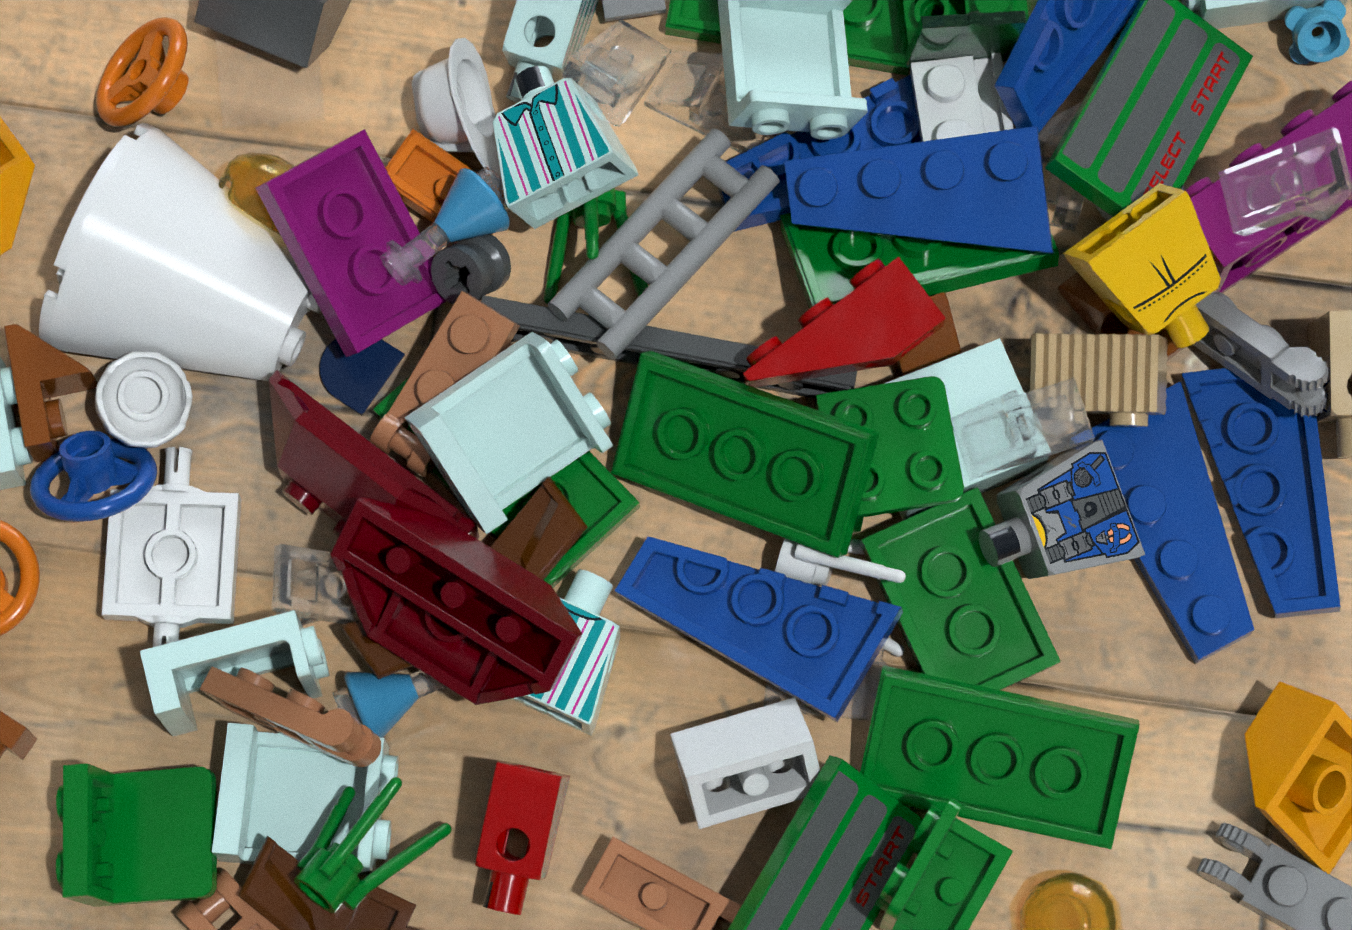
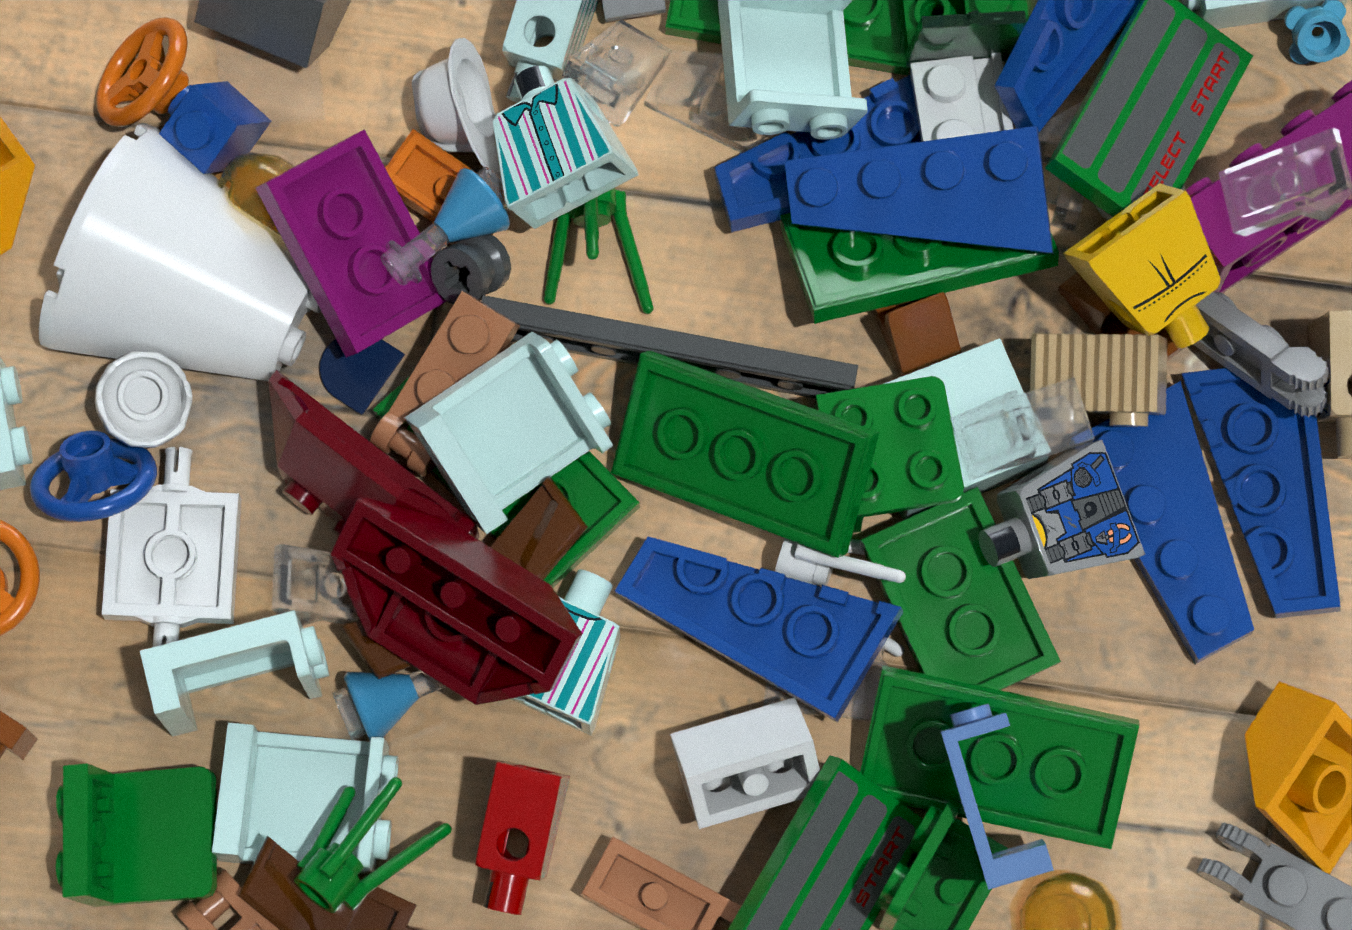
(38, 376): dark orange slope -> none
(213, 125): none -> blue brick
(294, 716): nougat plate -> none
(662, 279): light grey bar -> none
(863, 331): red slope -> none
(1009, 864): none -> medium blue panel

